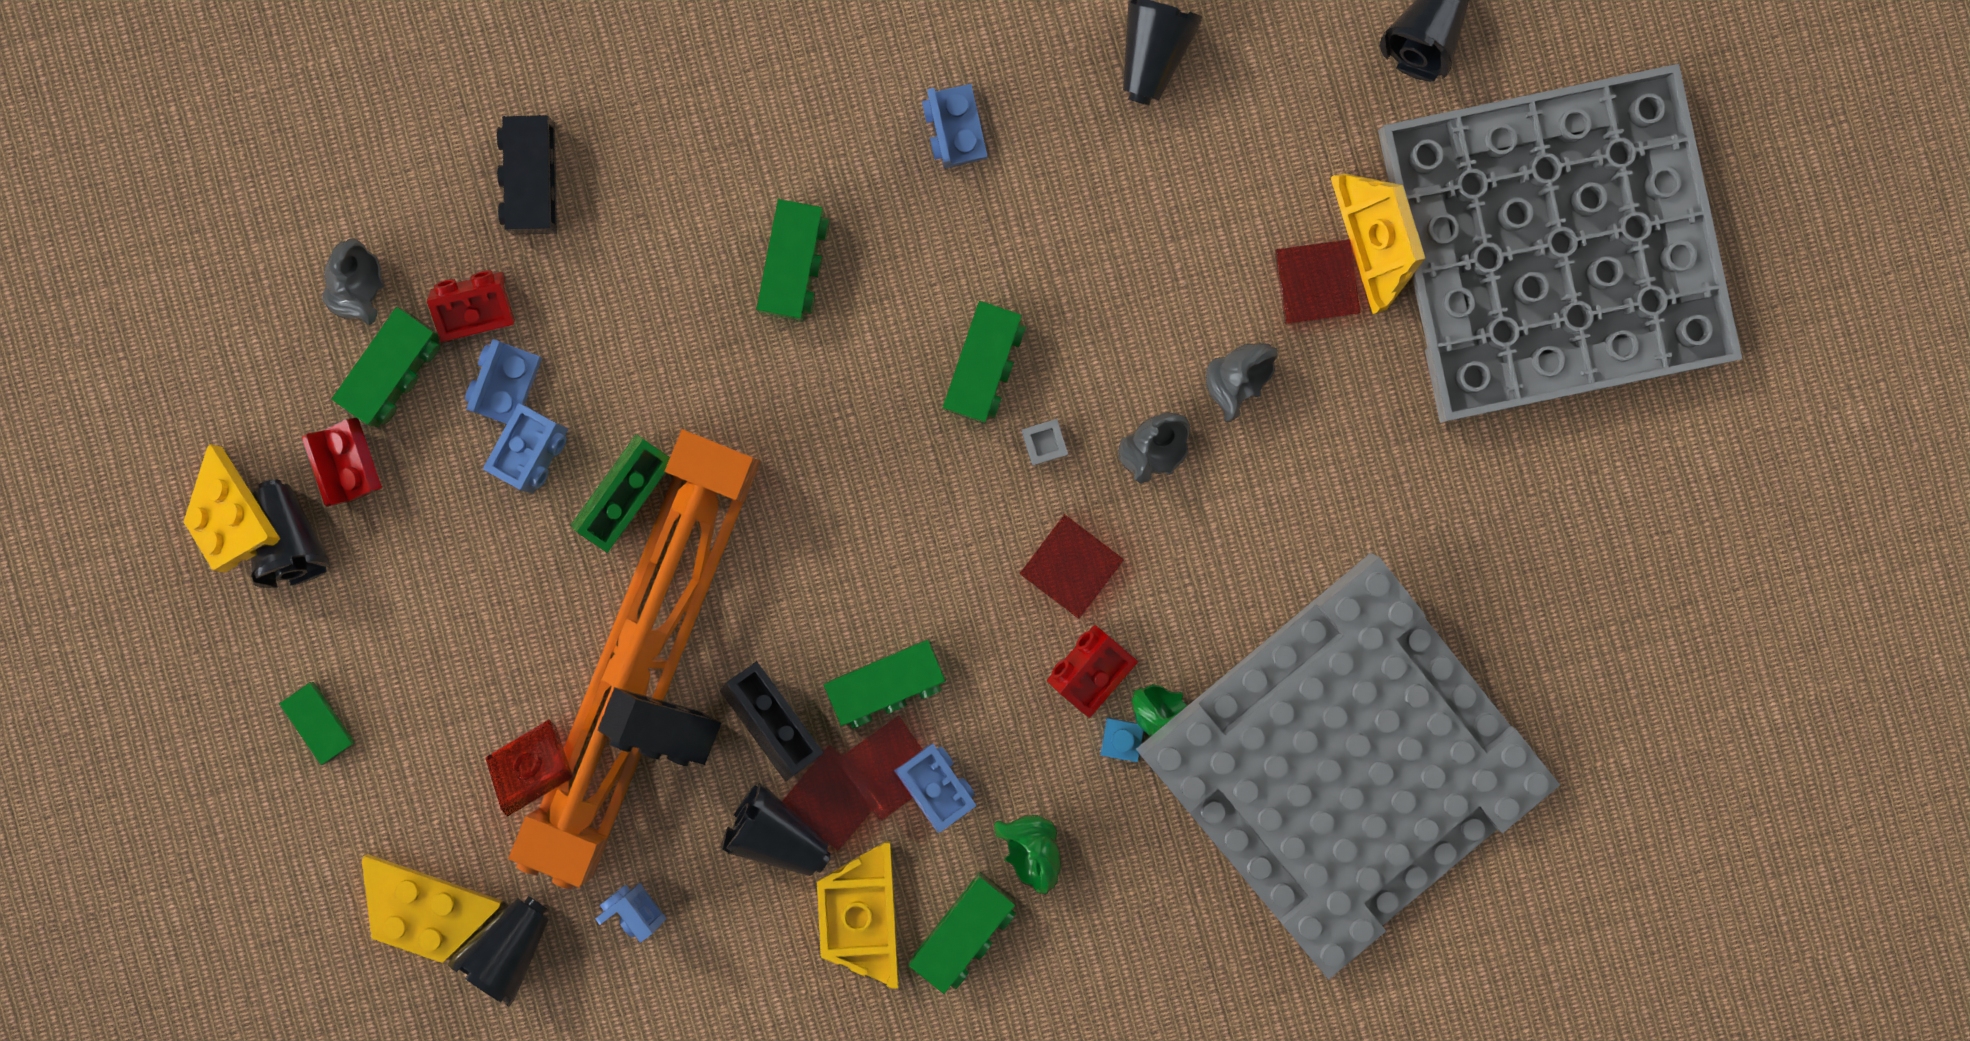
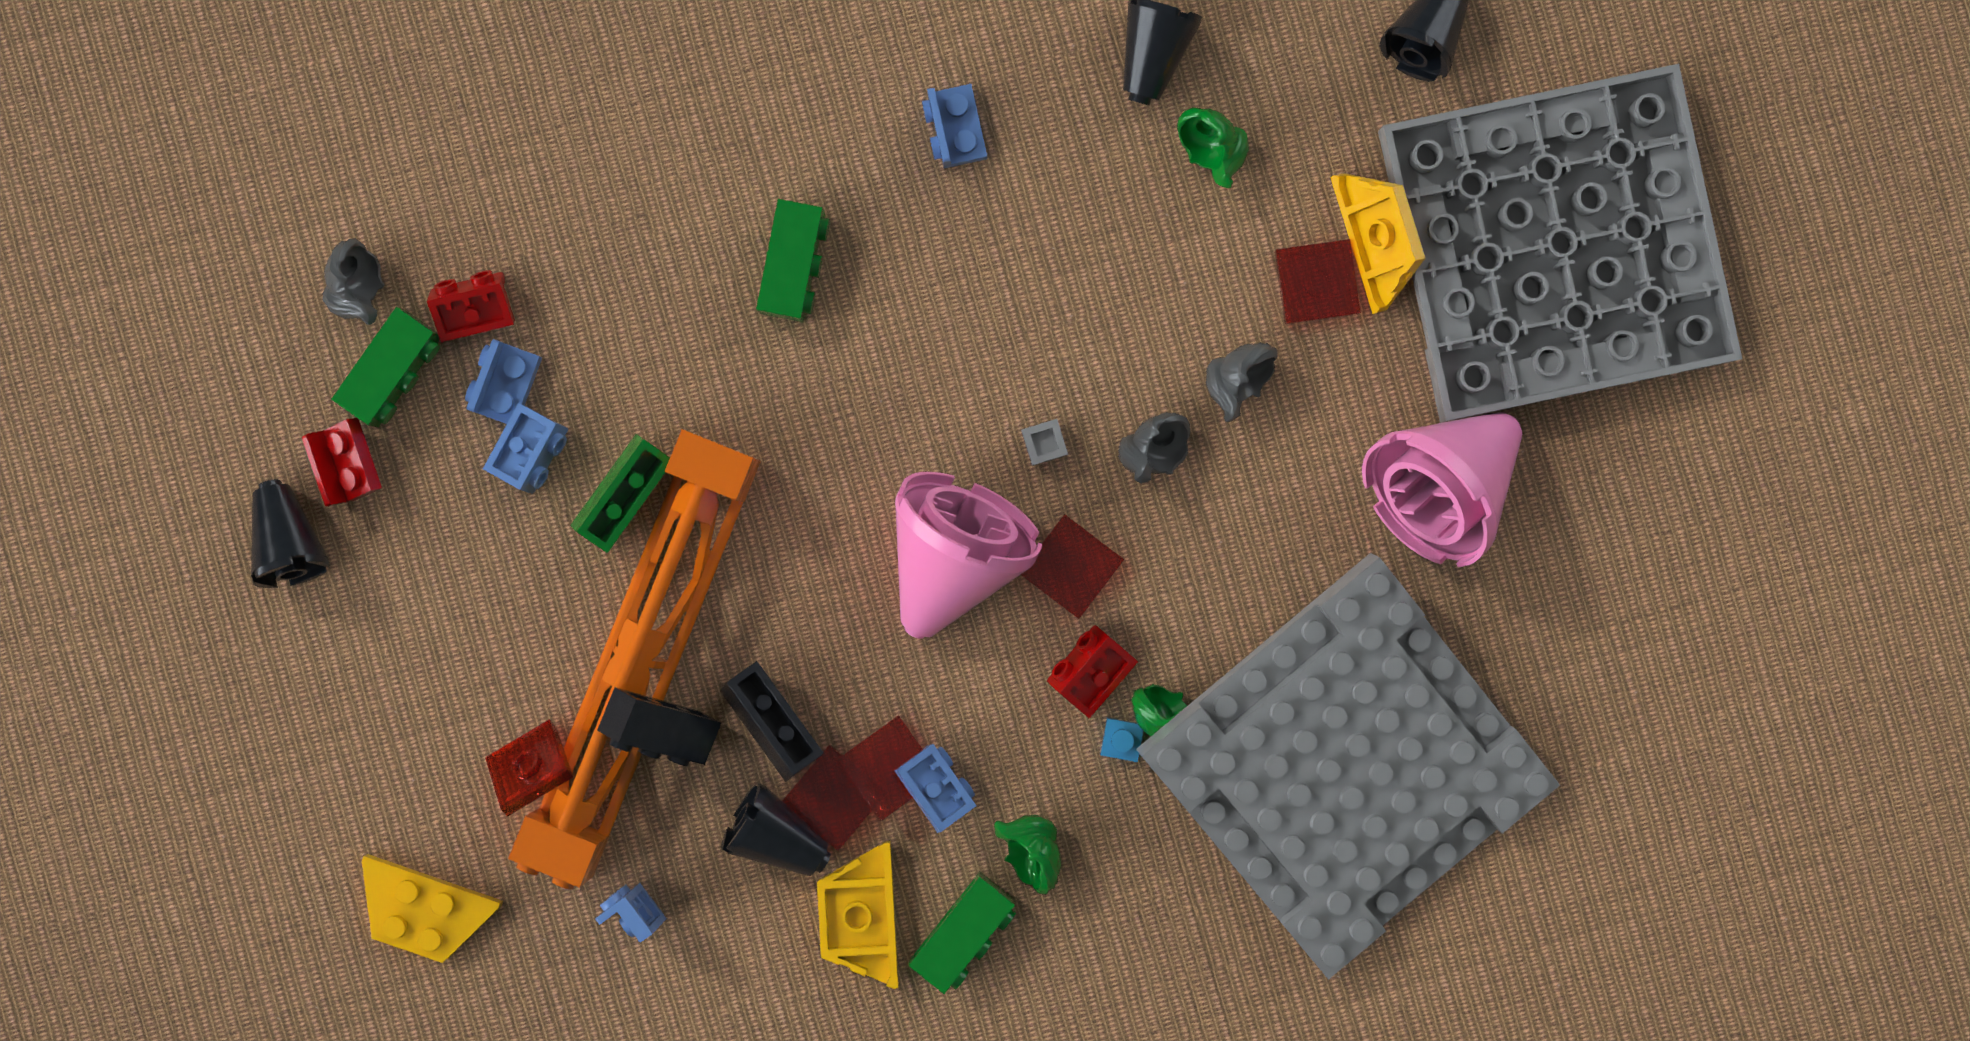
(225, 514): yellow wing -> none
(317, 723): green tile -> none
(503, 950): black cone -> none
(527, 175): black brick -> none
(885, 684): green brick -> none
(955, 549): none -> bright pink cone
(984, 363): green brick -> none
(1213, 143): none -> green hair
(1445, 484): none -> bright pink cone

